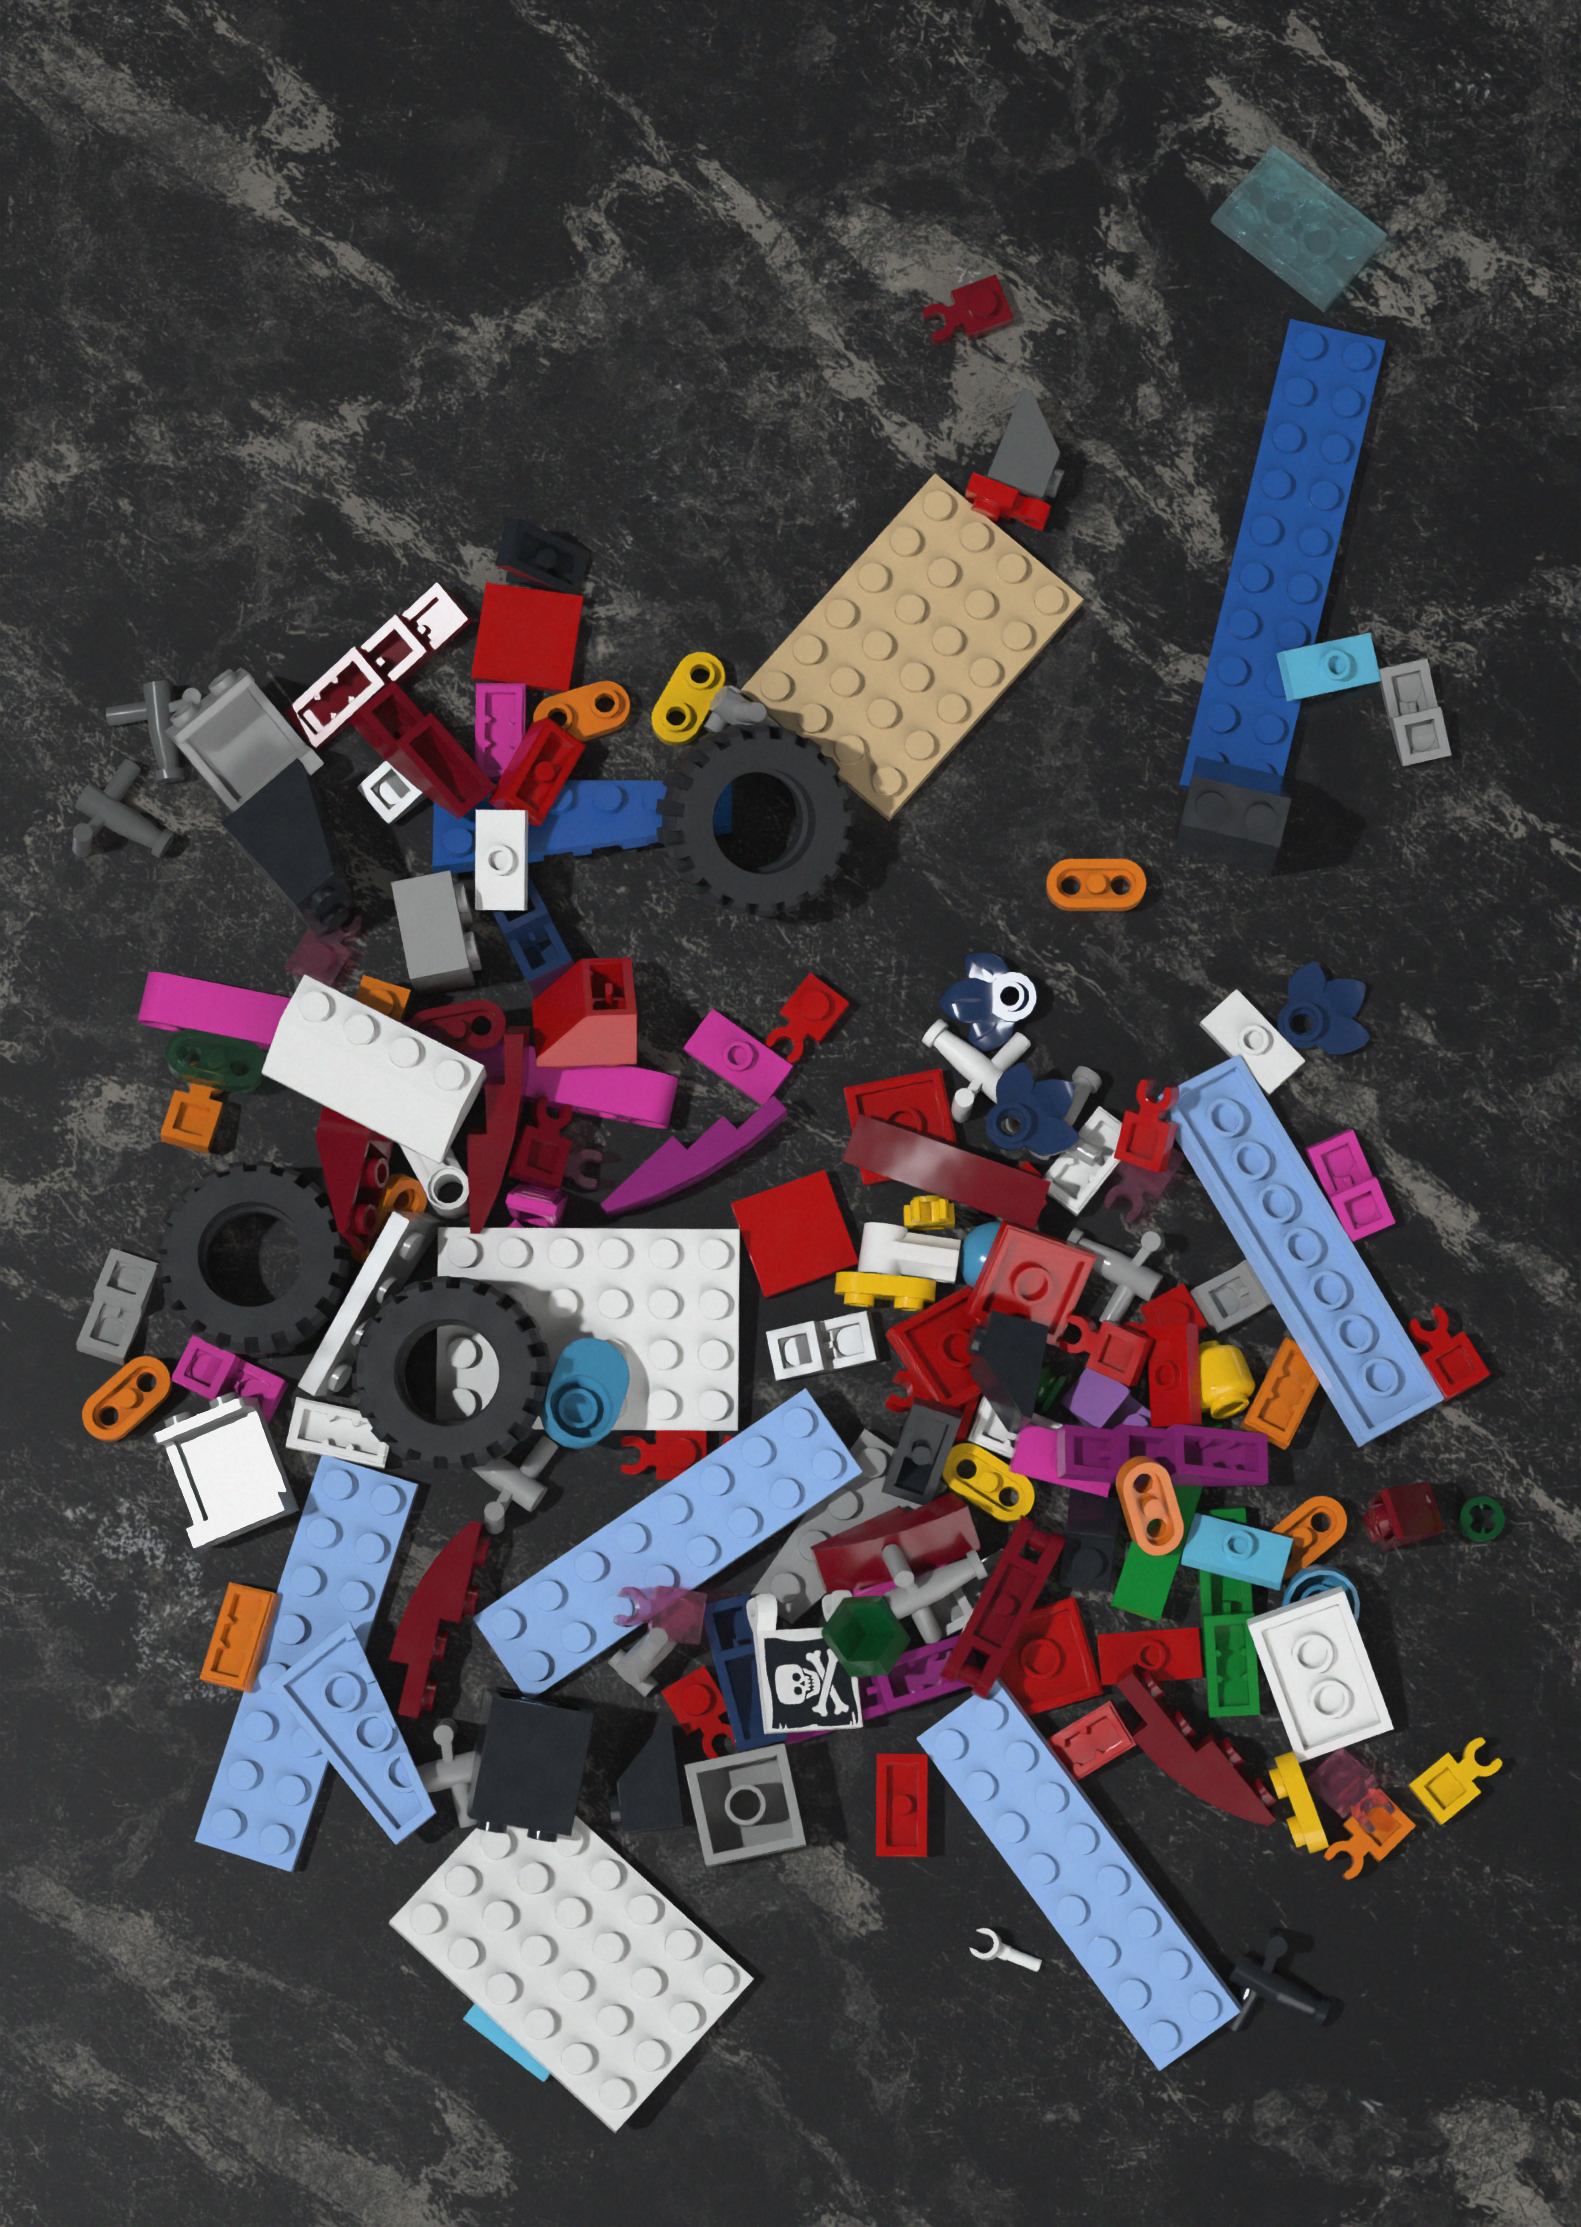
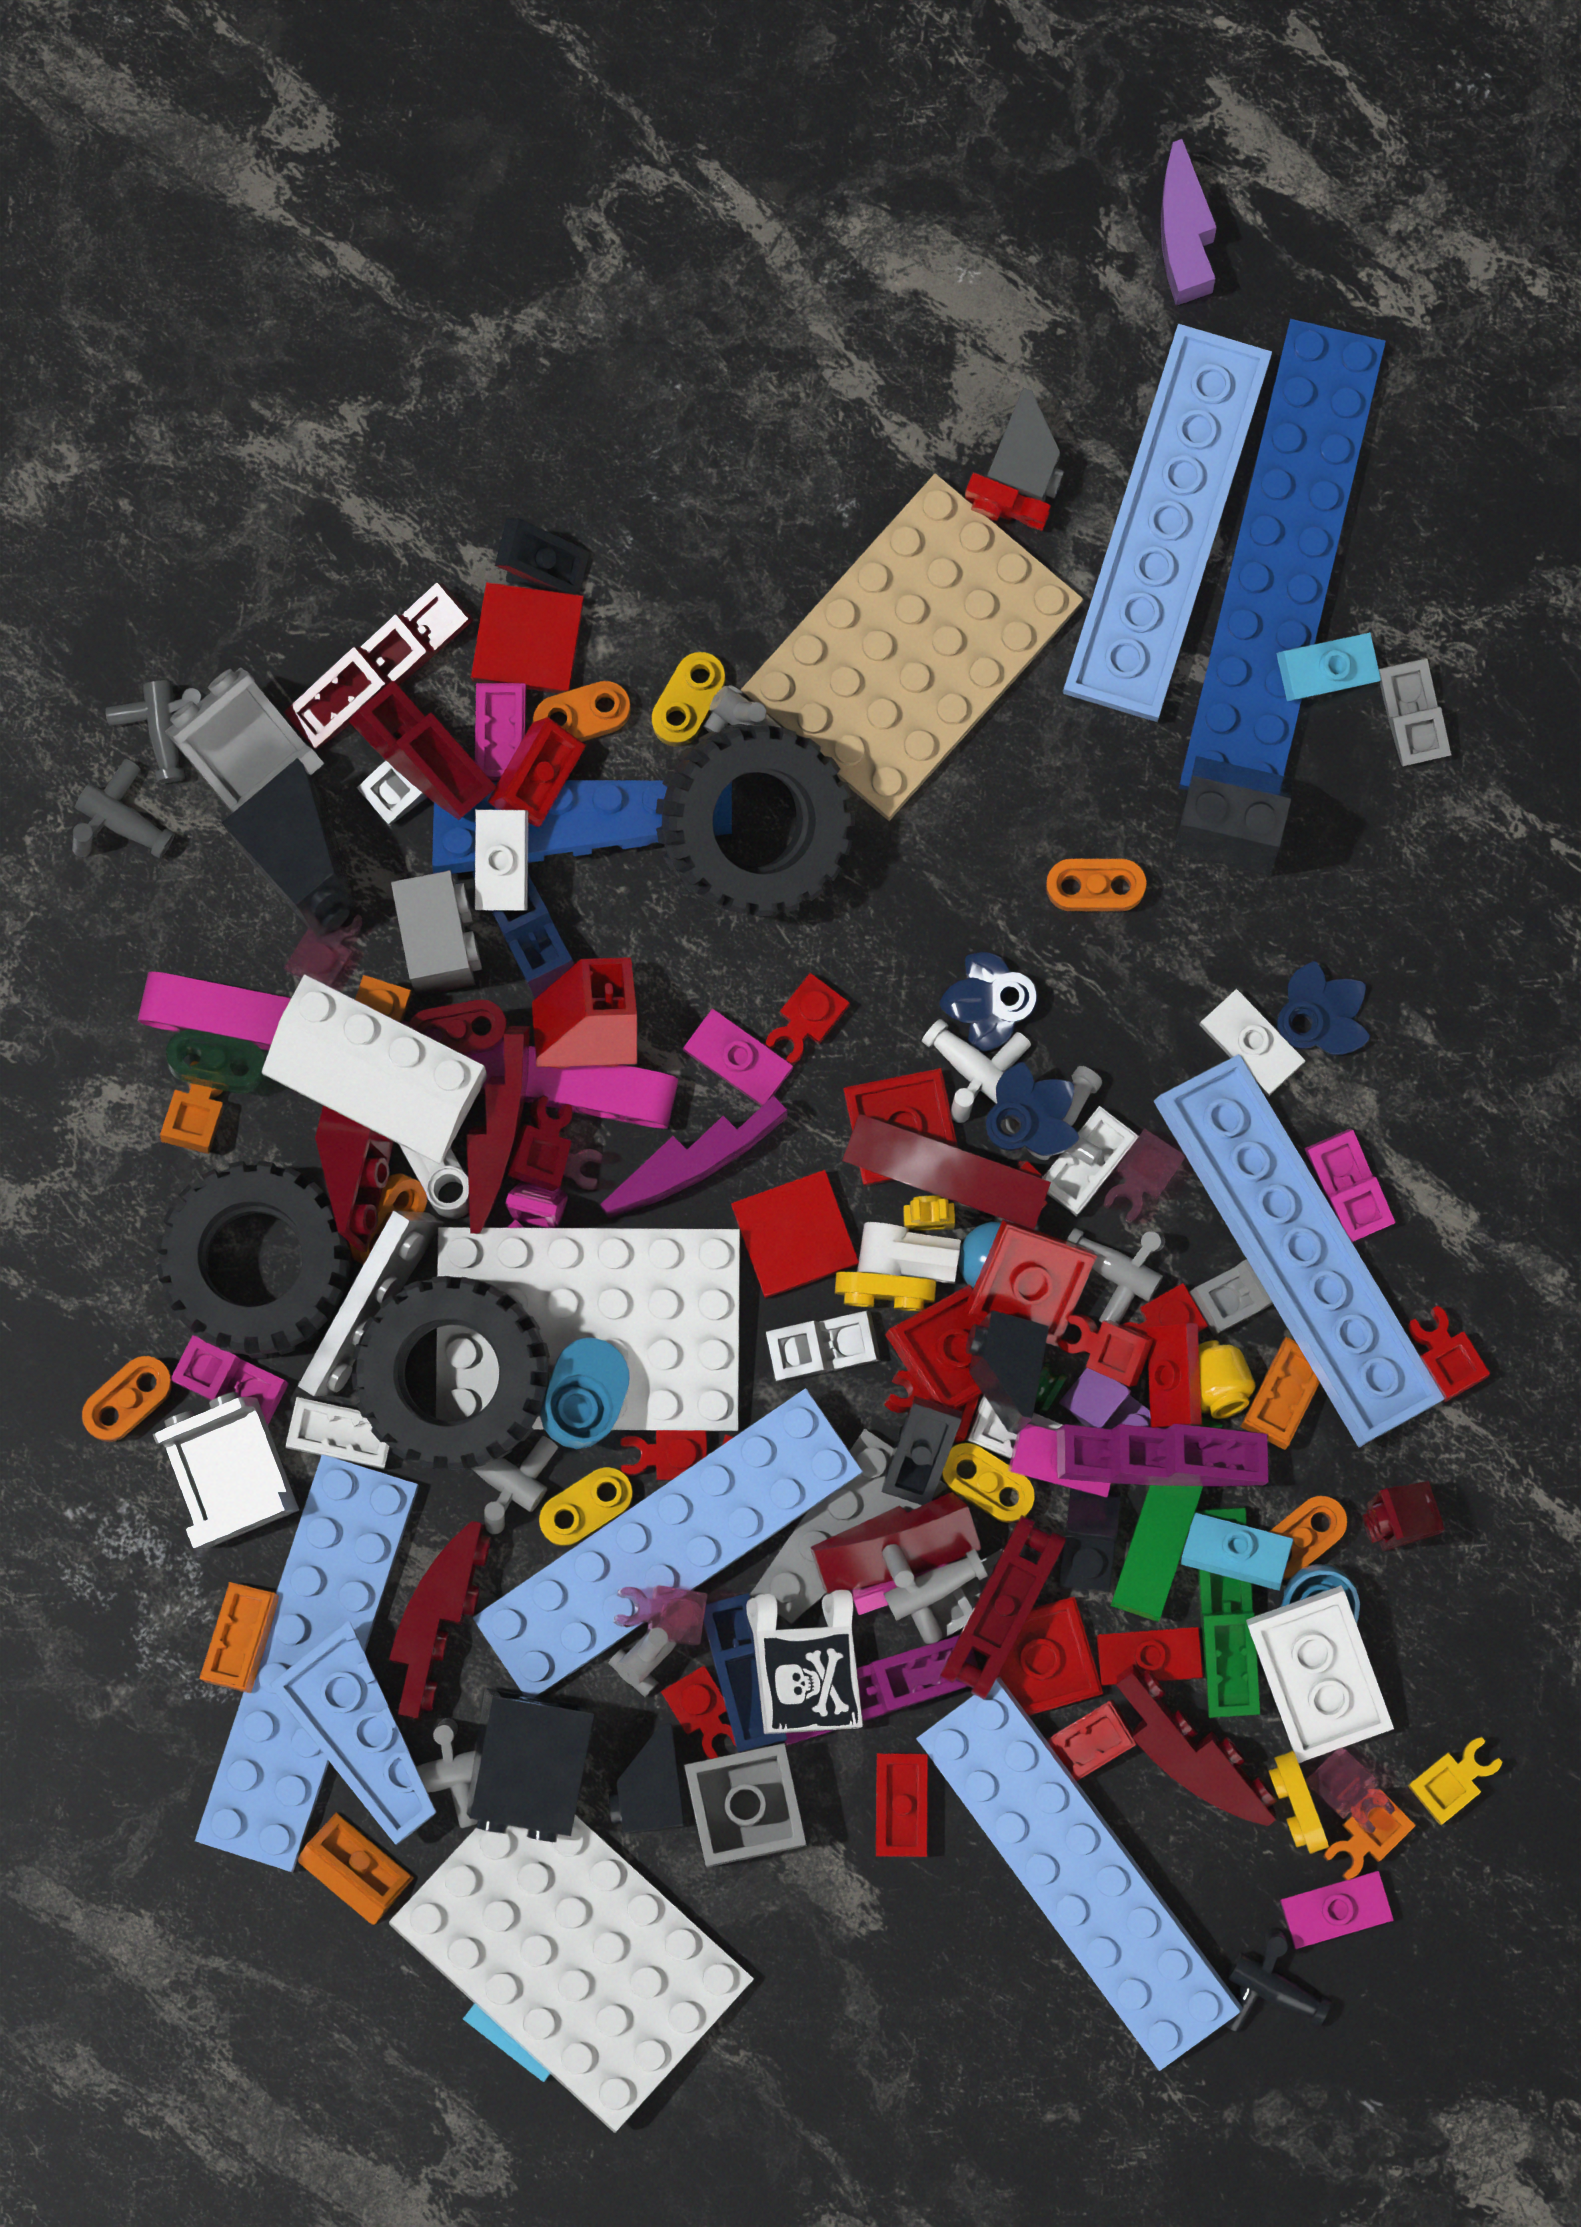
(117, 1307): light grey slope -> none
(354, 1868): none -> orange slope
(588, 1510): none -> yellow plate
(865, 1636): dark green panel -> none
(975, 308): dark red plate -> none
(1005, 1952): white hand -> none
(1146, 1134): red plate -> none
(1147, 1502): orange plate -> none
(1167, 523): none -> light blue plate
(1185, 229): none -> medium lavender slope
(1298, 228): clear light blue plate -> none
(1336, 1910): none -> dark pink plate
(1497, 1518): dark green bush -> none

